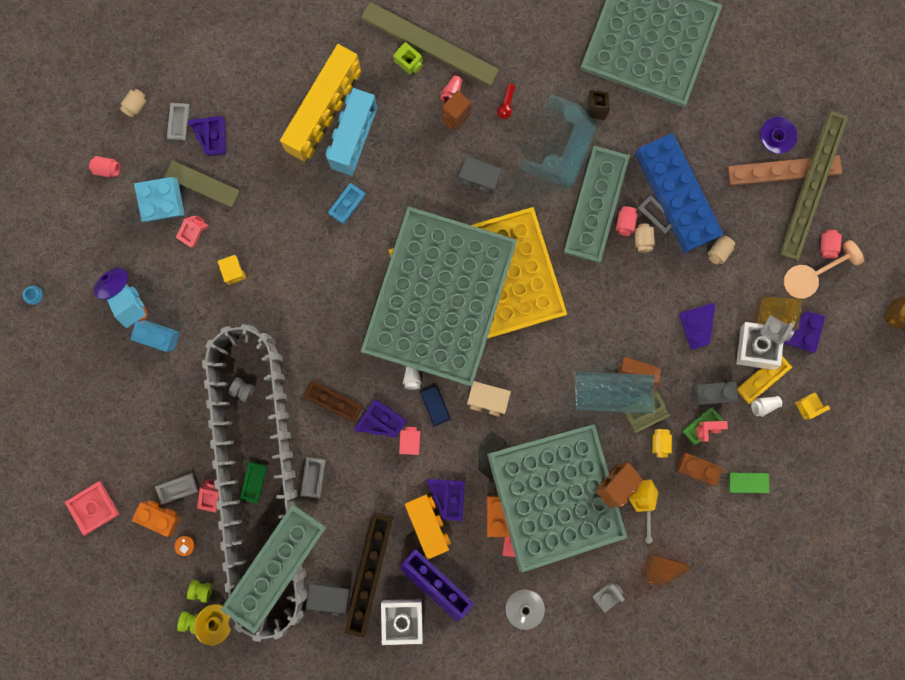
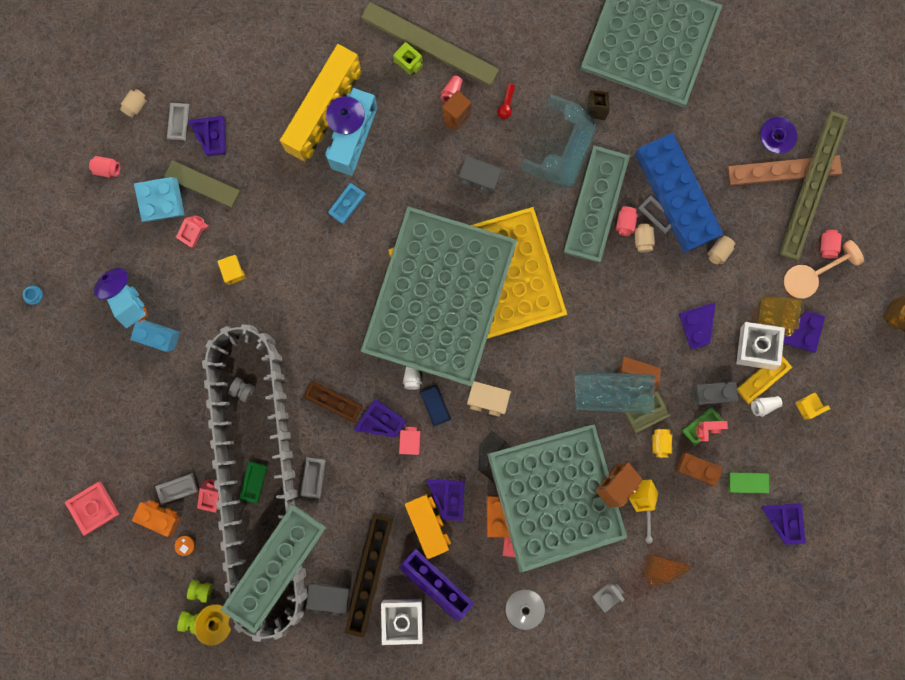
(345, 124): none -> dark purple dish
(777, 330): light grey bracket -> none
(787, 522): none -> dark purple wing

